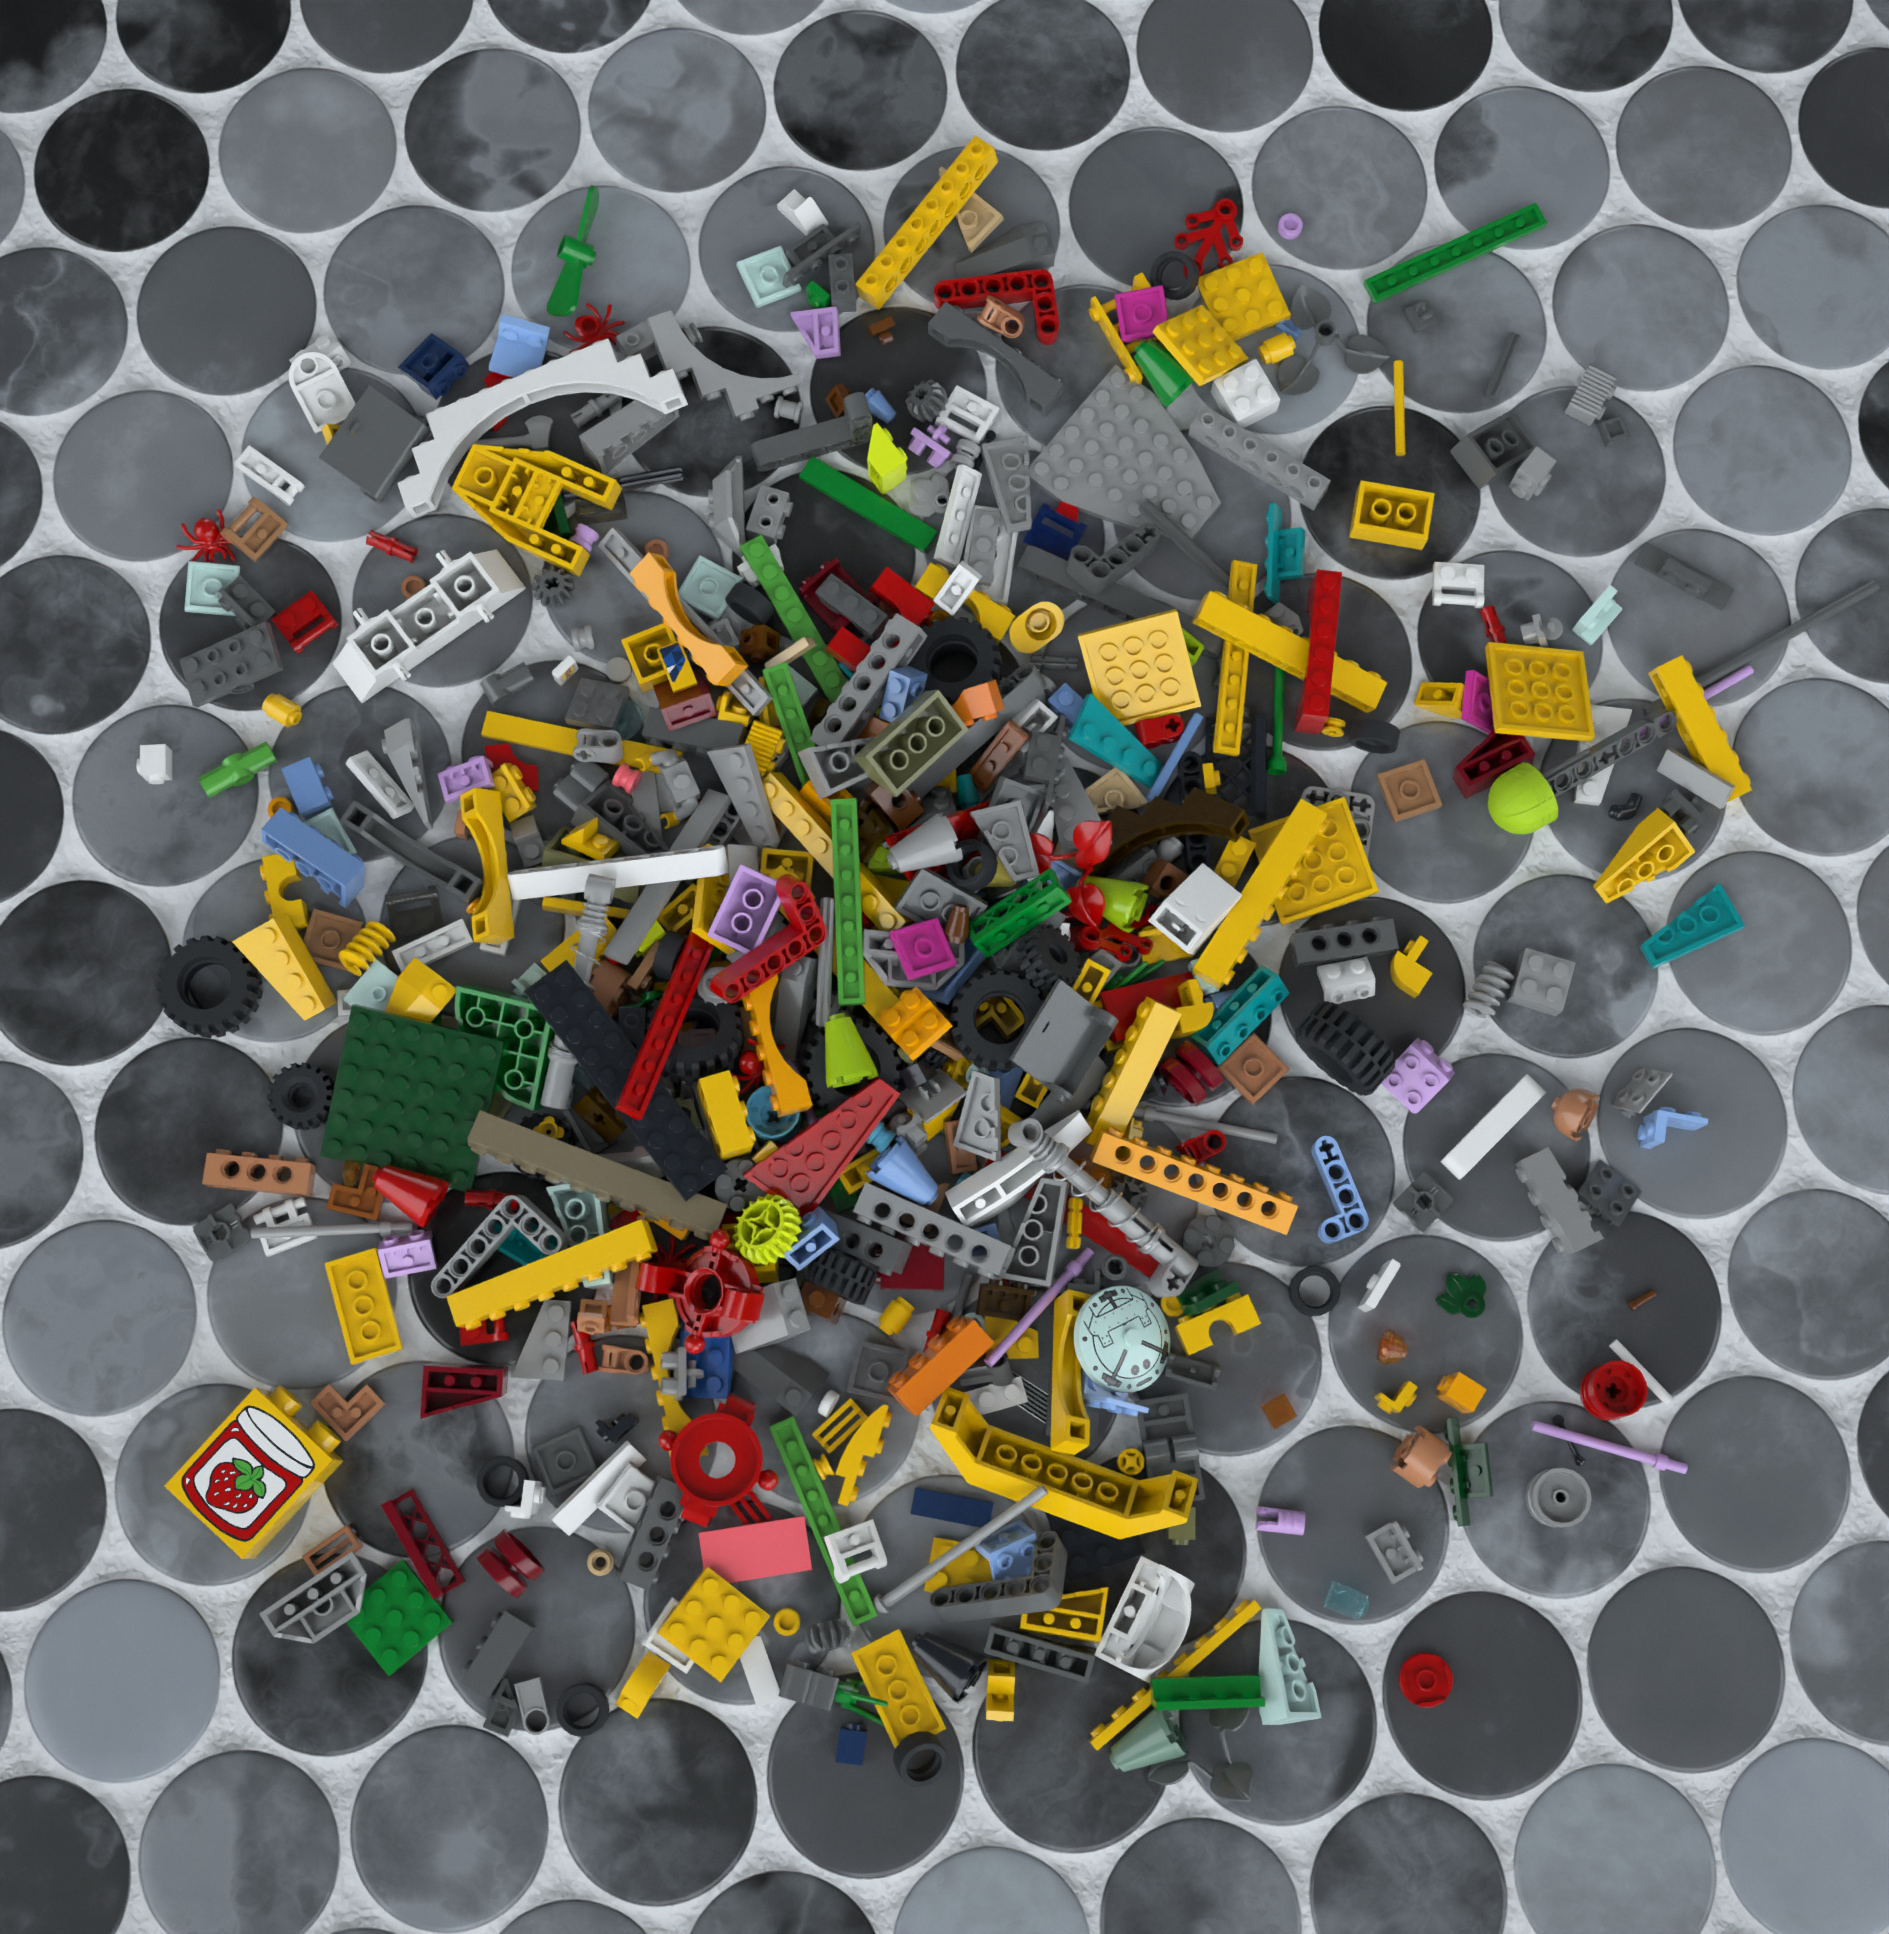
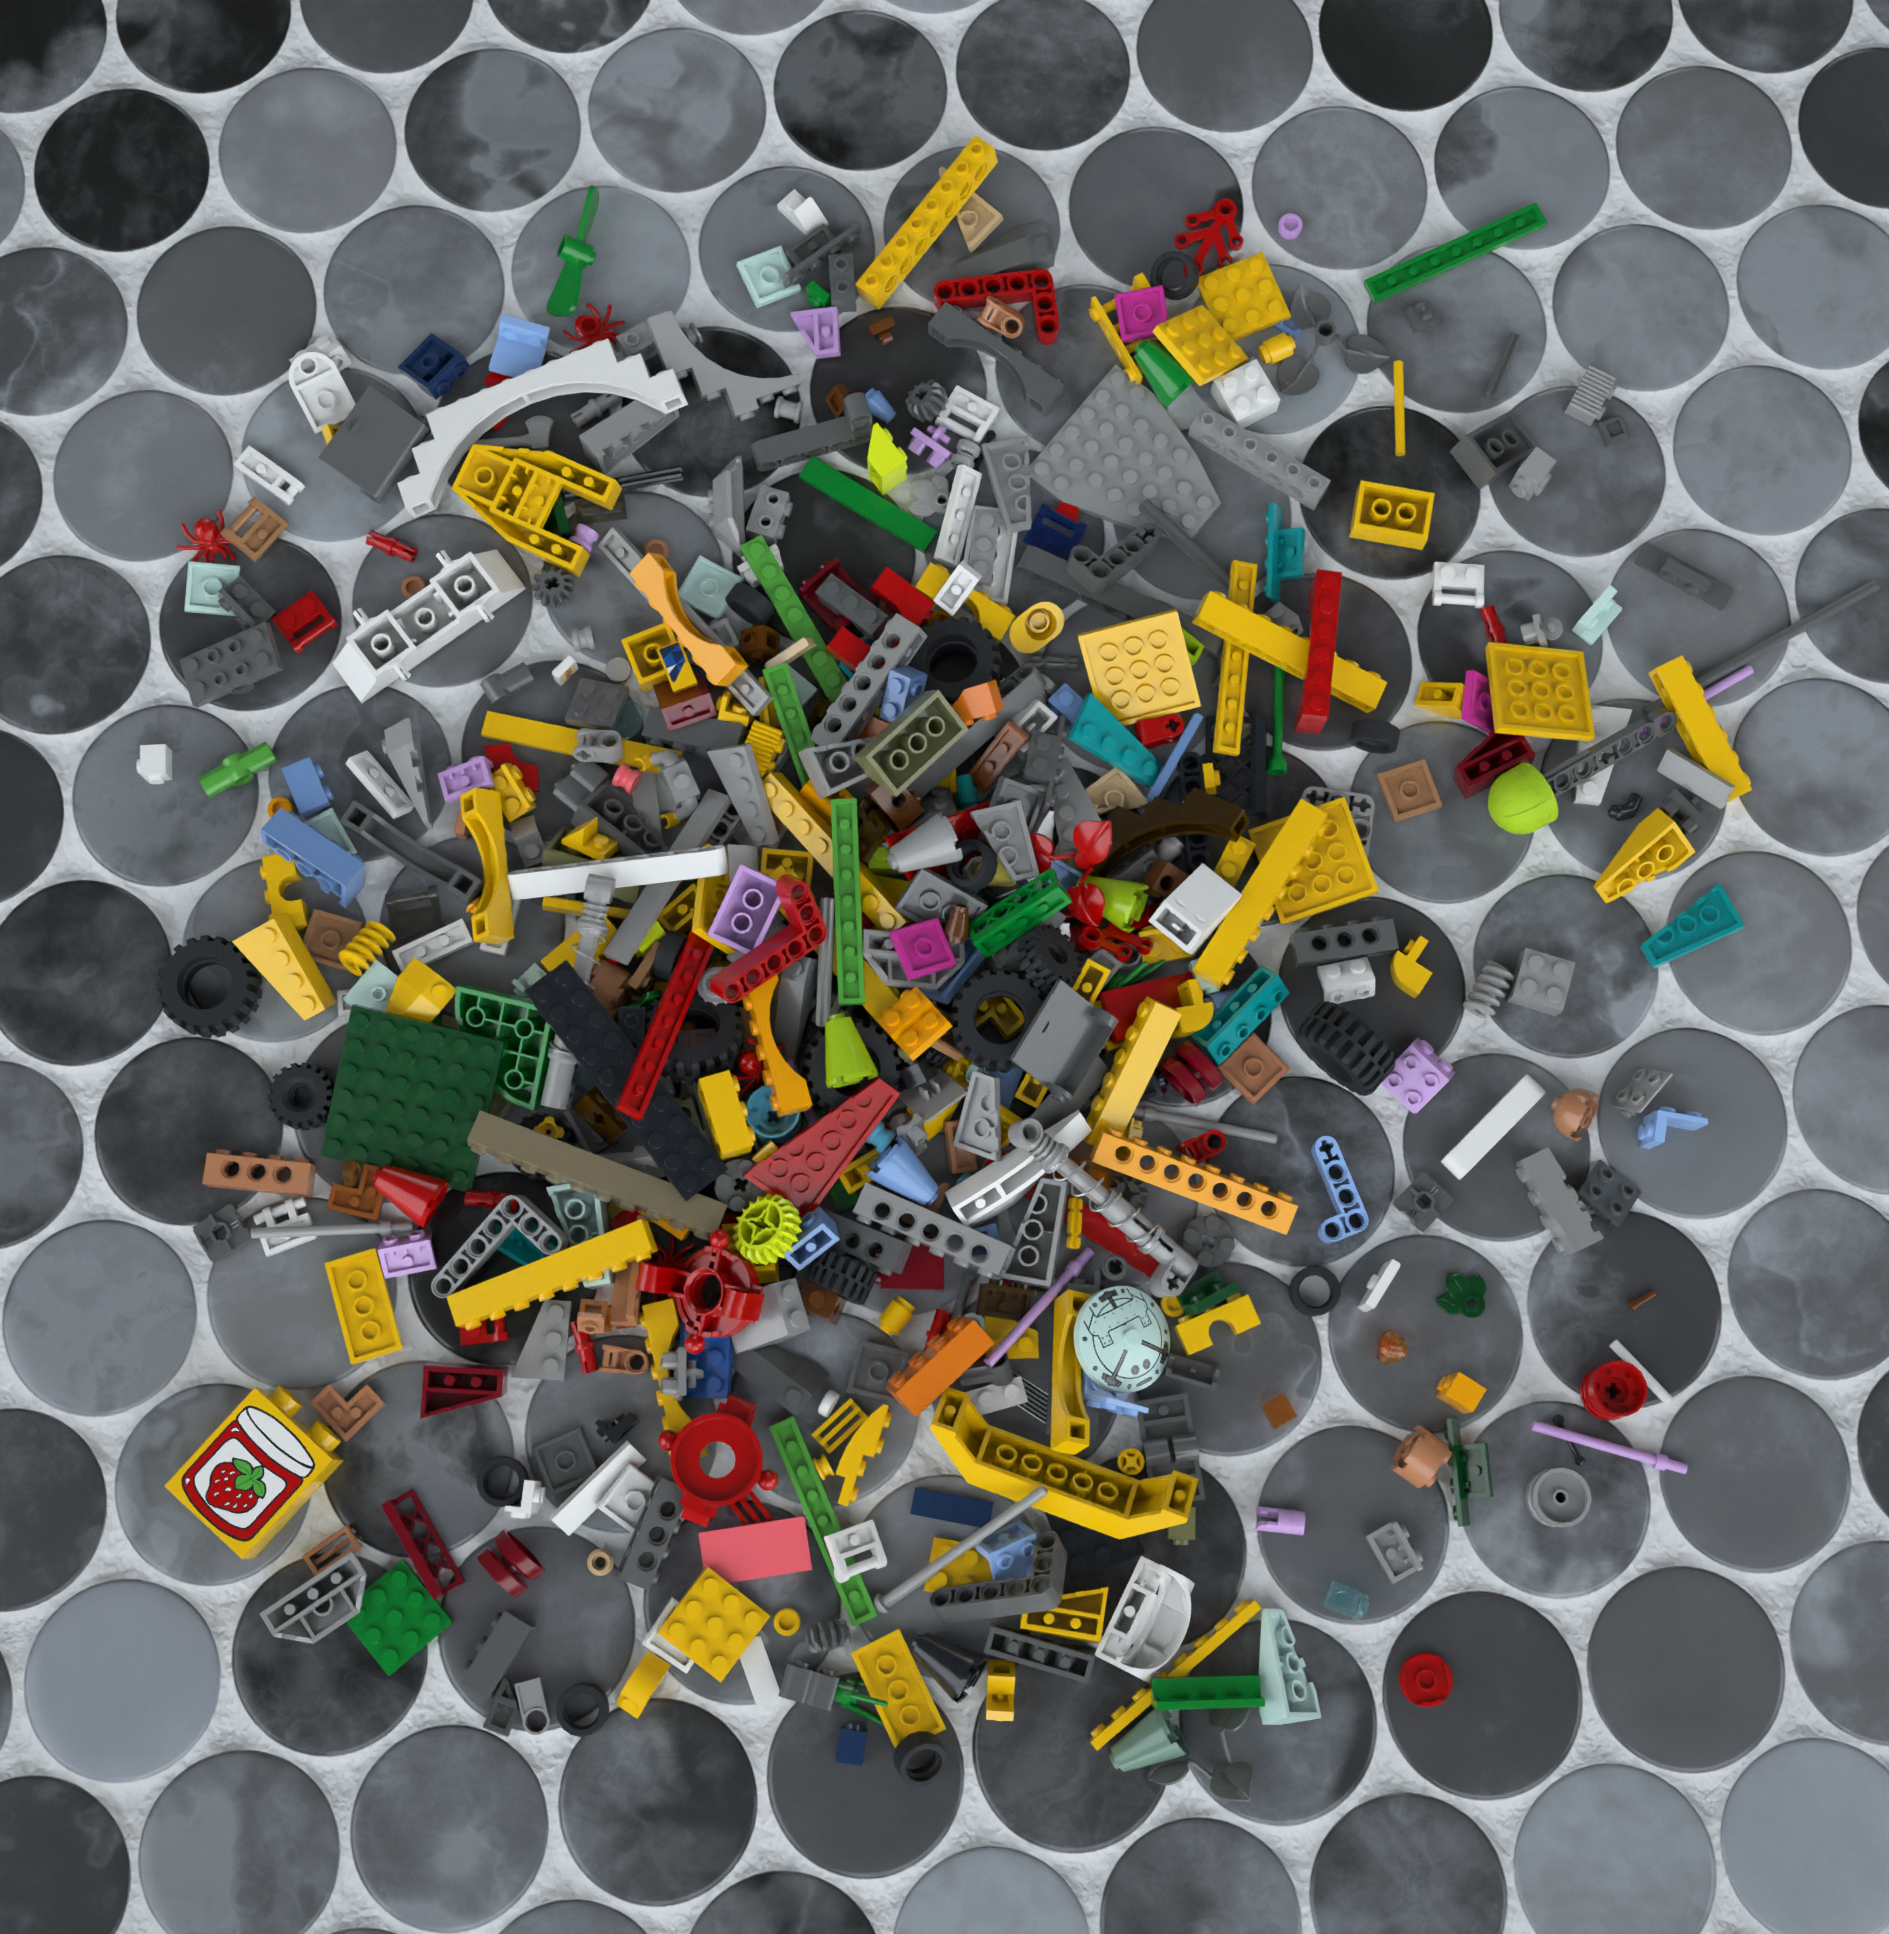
(282, 710): yellow brick -> none
(1333, 727): yellow bush -> none
(1403, 1397): yellow bracket -> none

